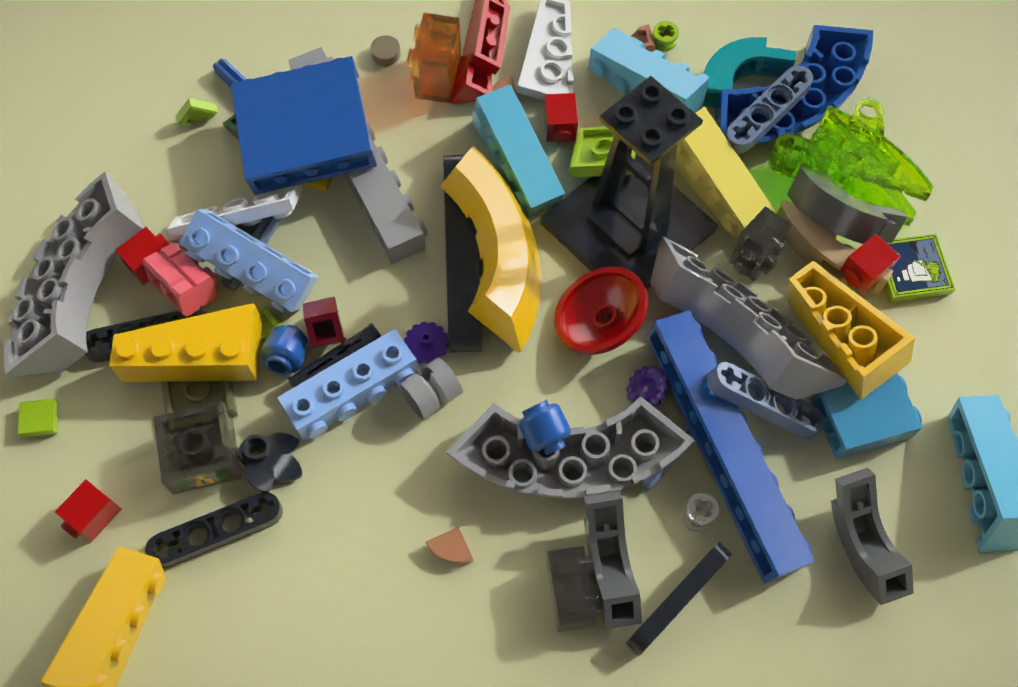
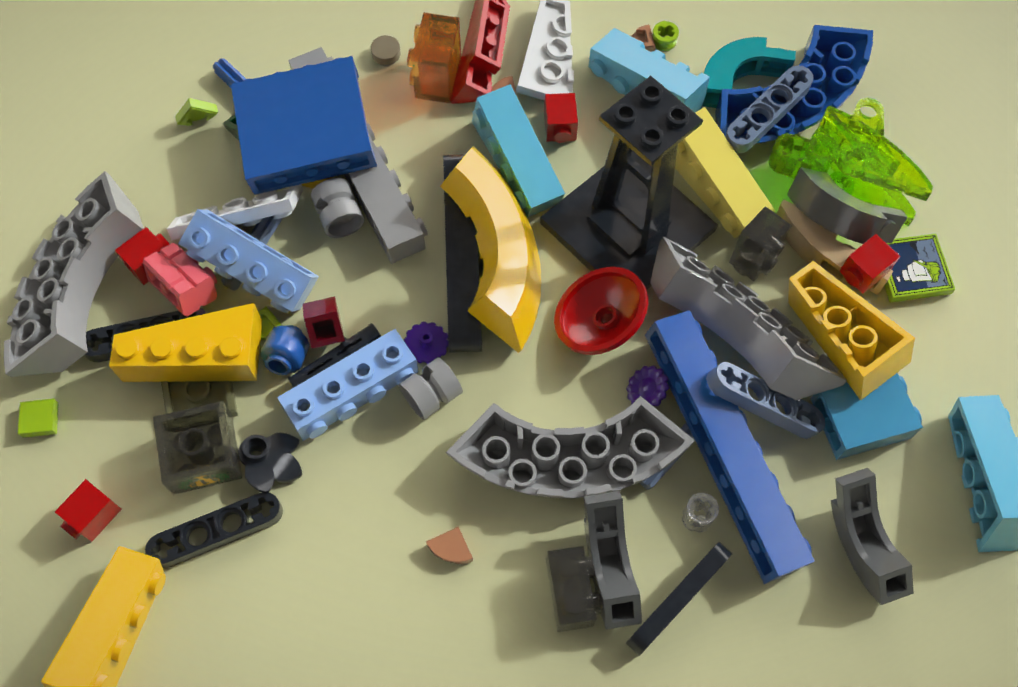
(337, 207): none -> light grey wheel
(544, 427): blue head -> none
(591, 152): lime plate -> none

